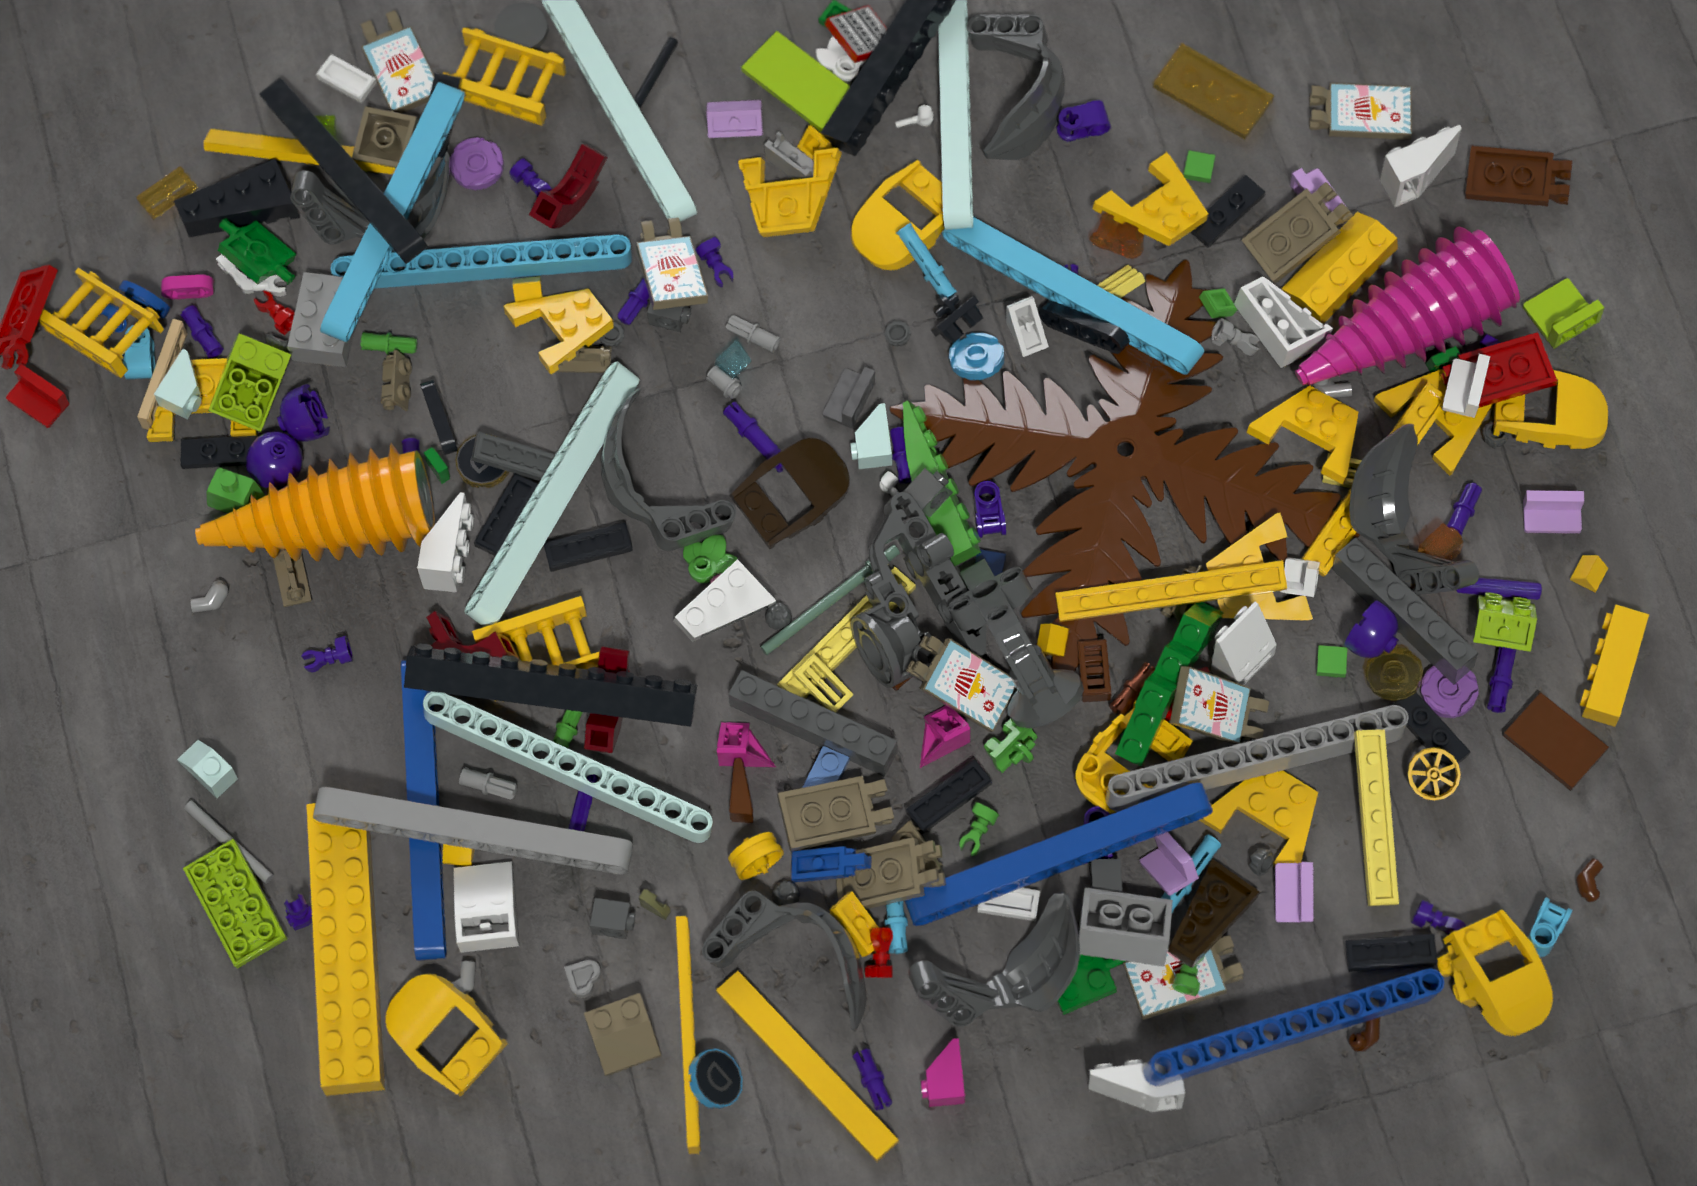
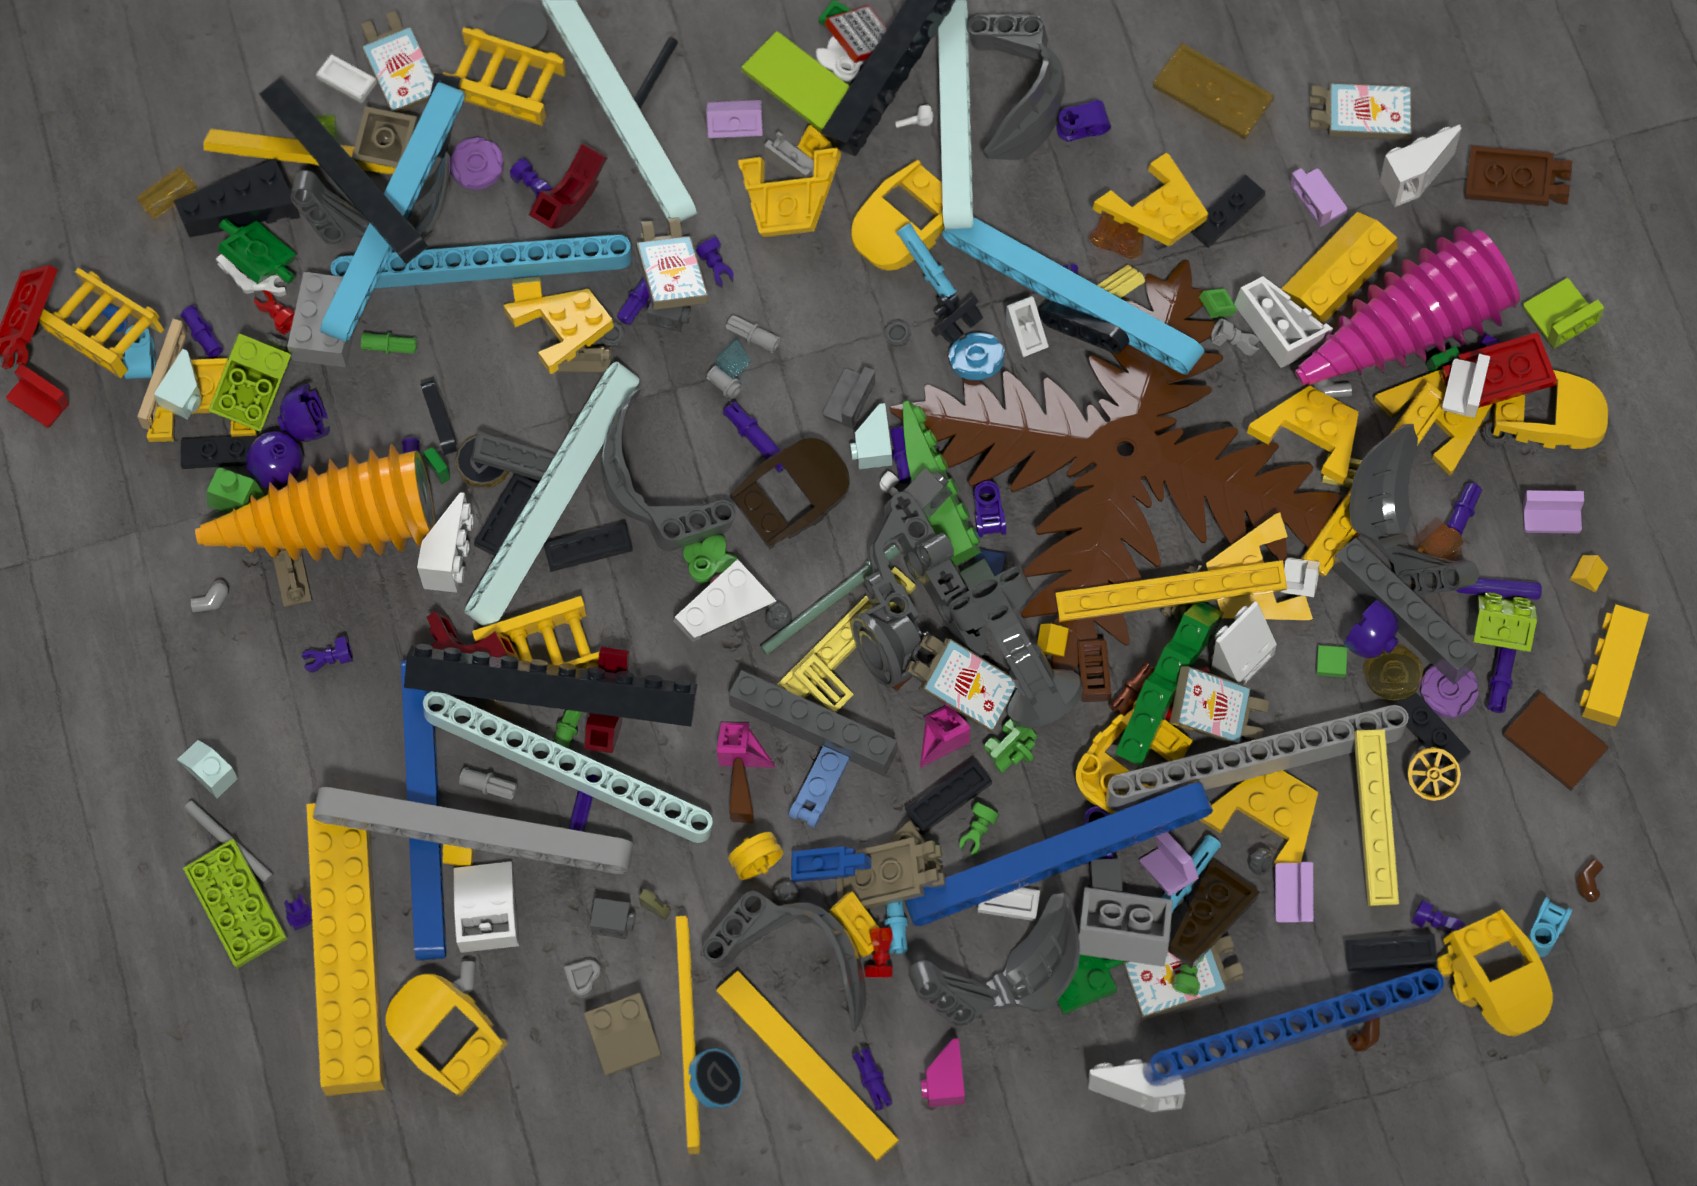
(144, 298): blue tile -> none
(187, 286): dark pink beam -> none
(397, 370): dark tan hinge -> none
(832, 812): dark tan tile -> none
(1199, 166): bright green tile -> none
(1296, 232): dark tan tile -> none

